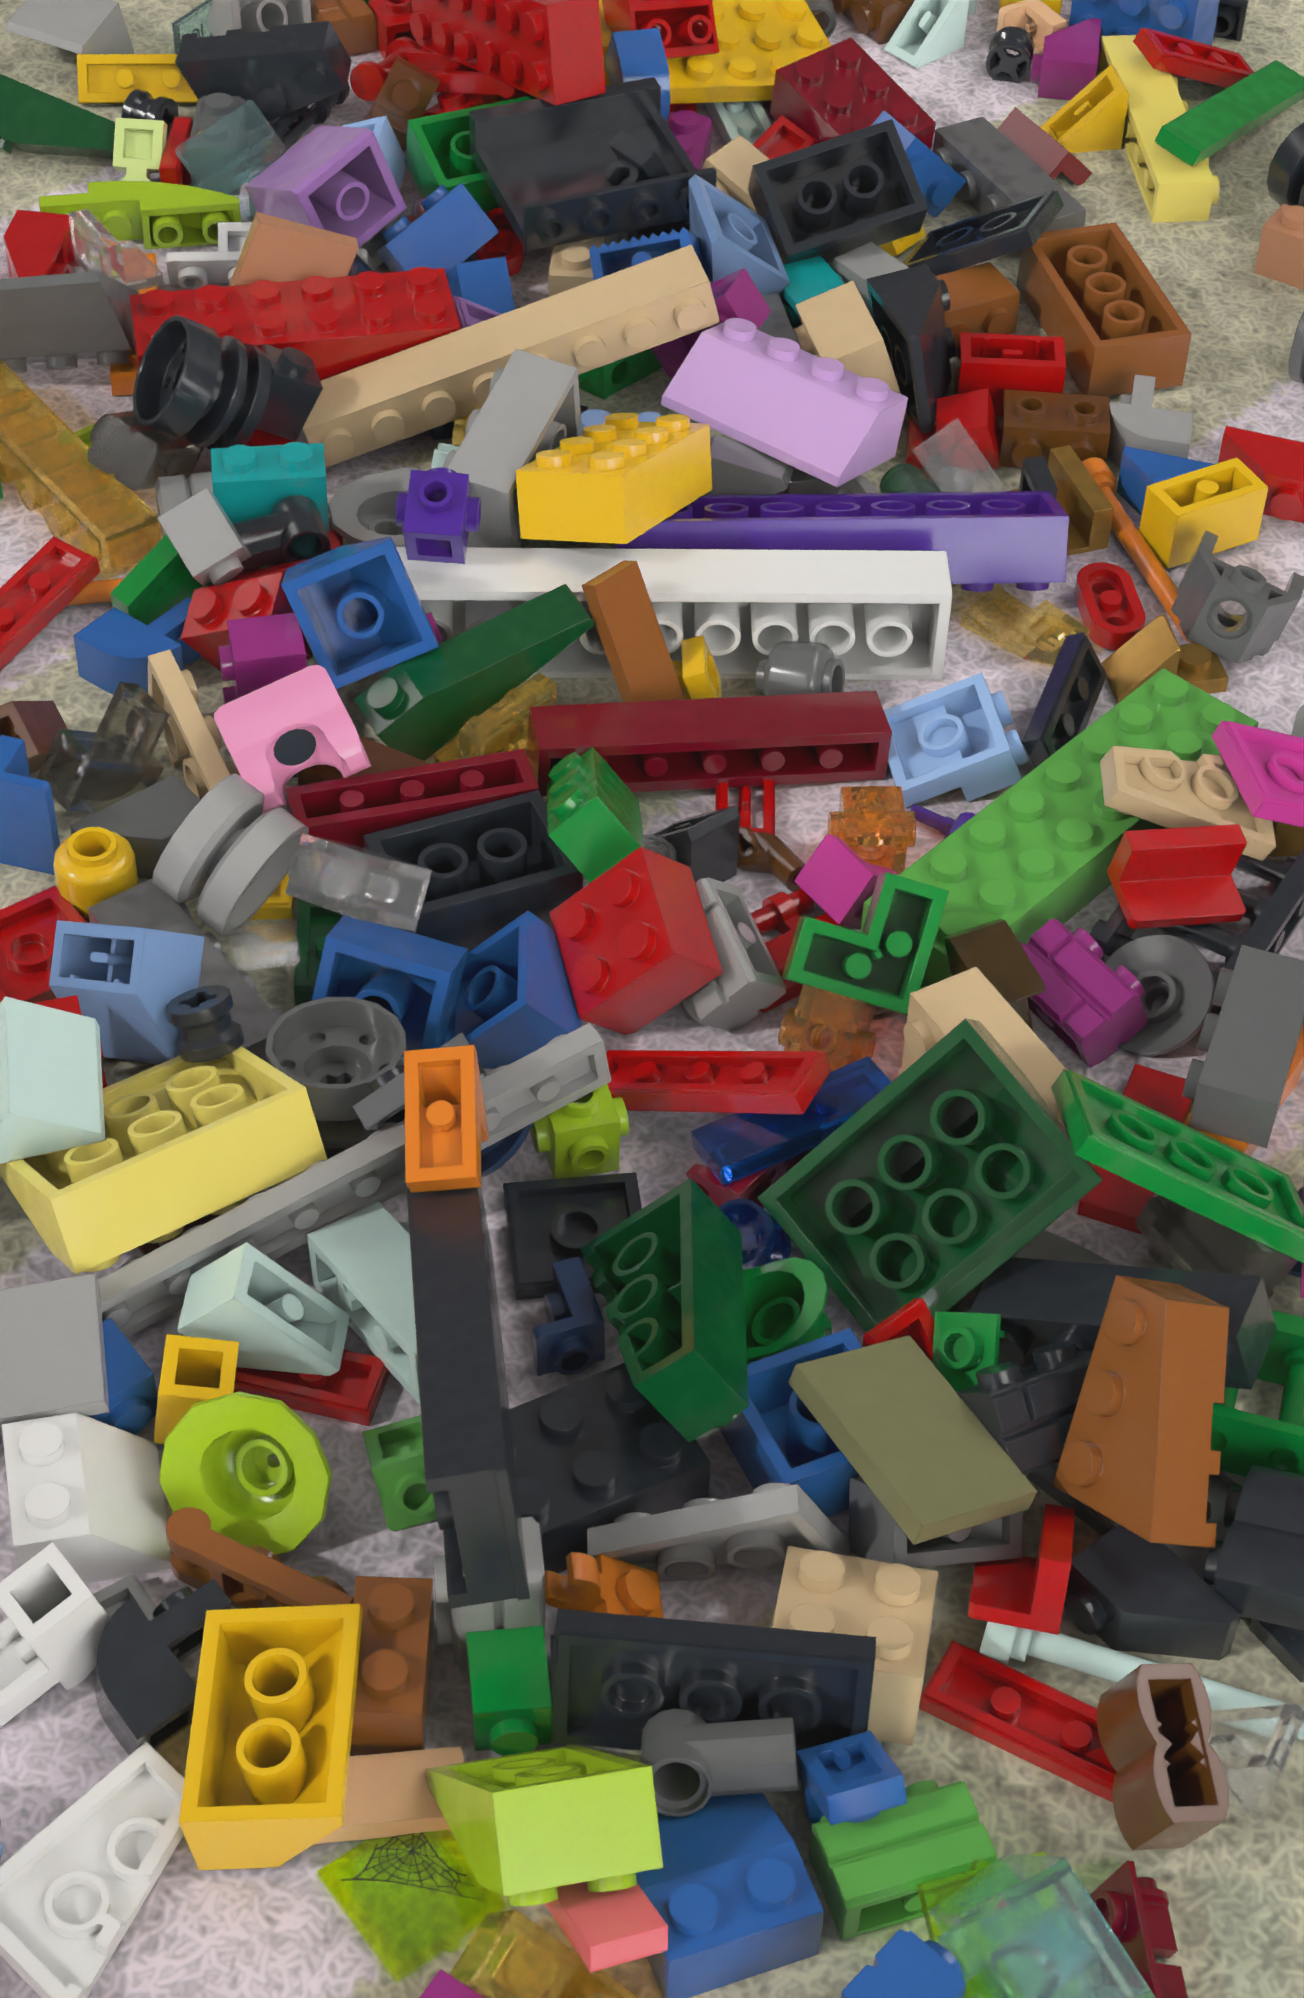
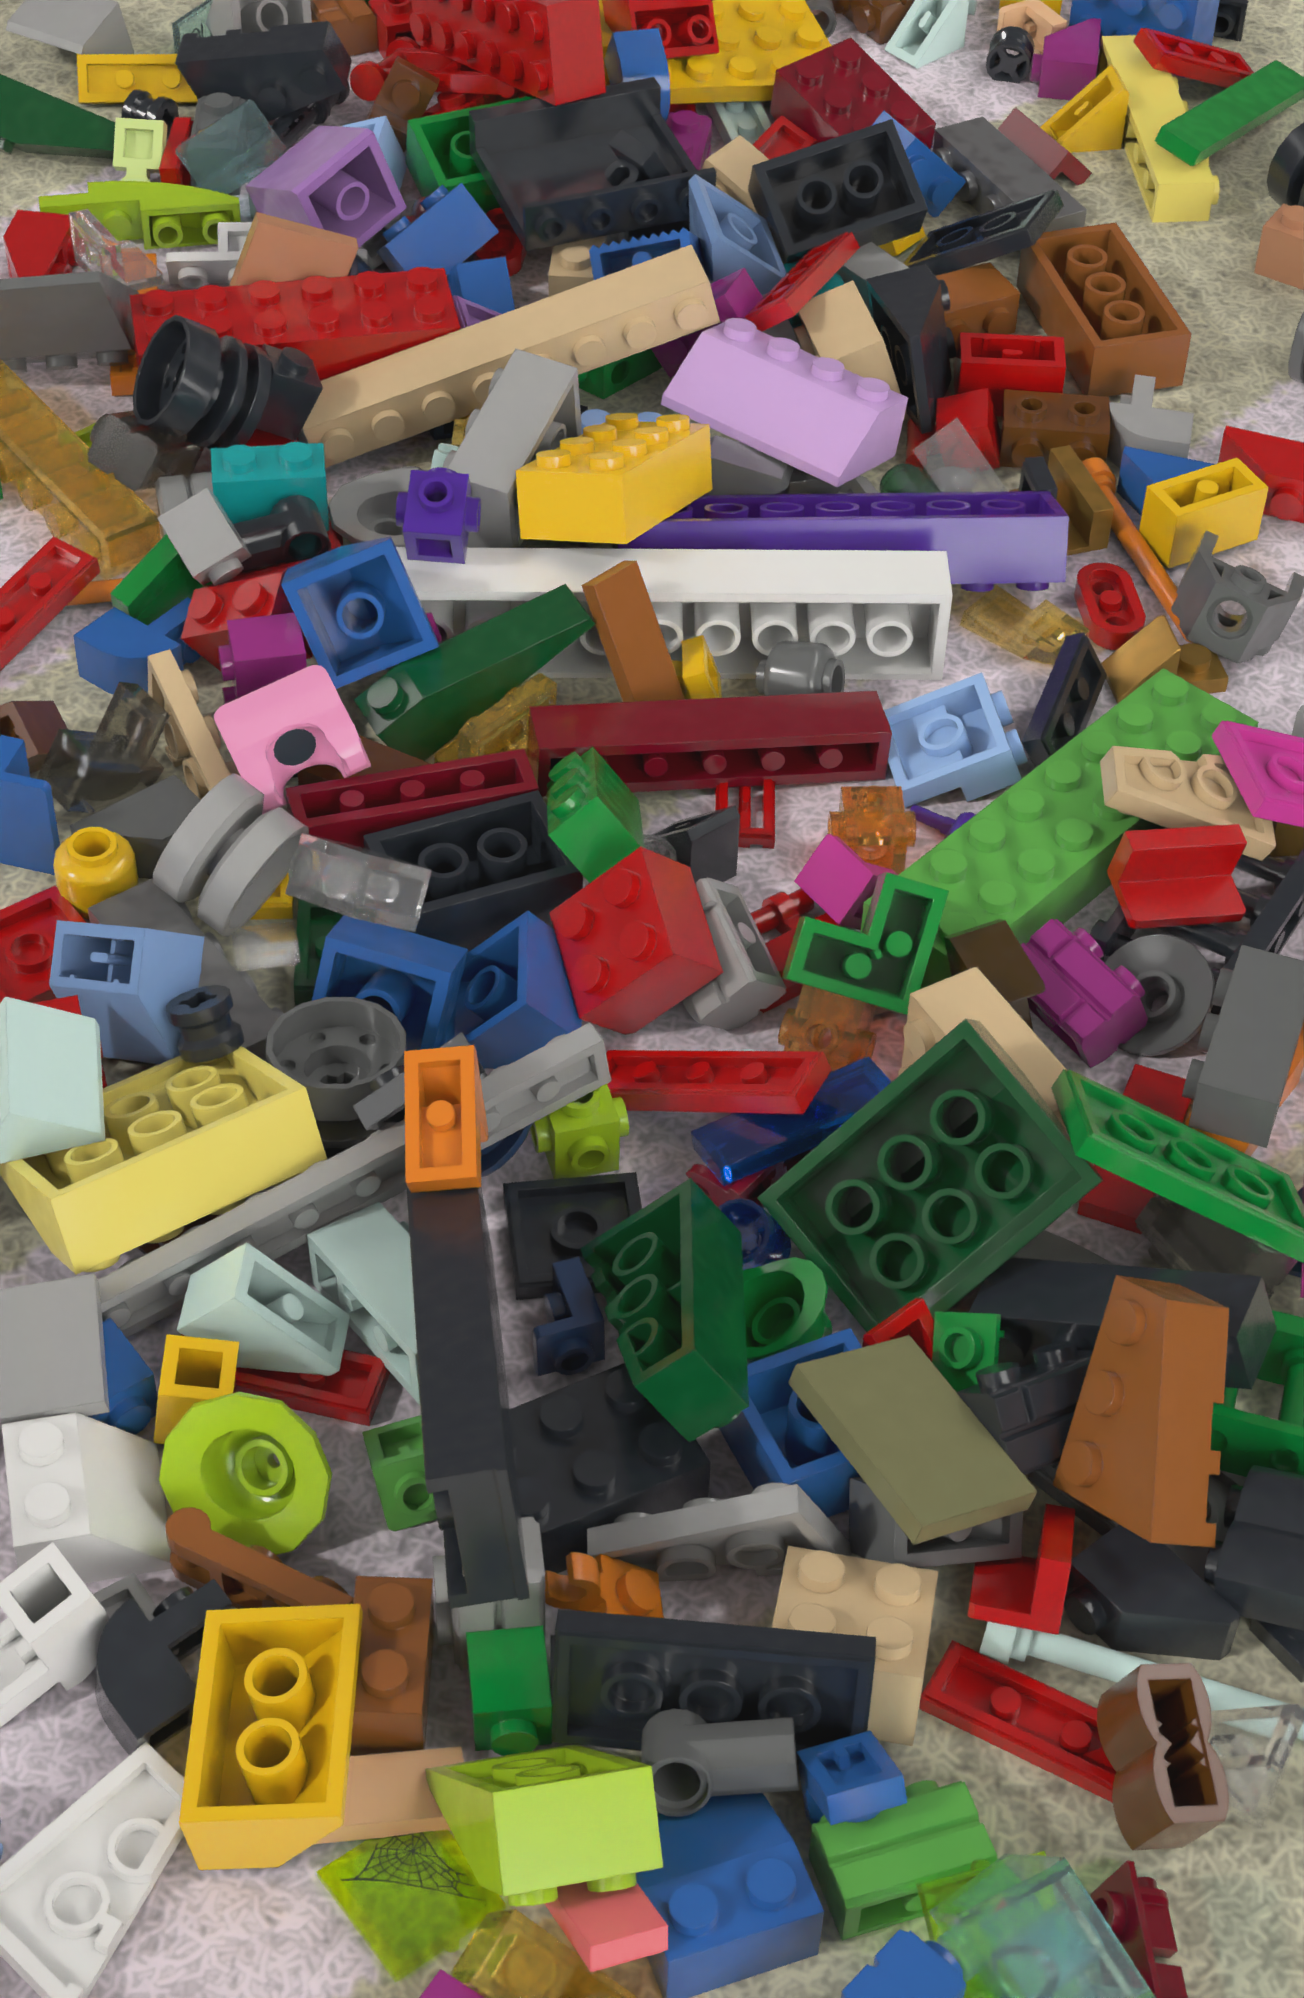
(768, 855): reddish brown arm -> none
(802, 282): none -> red tile

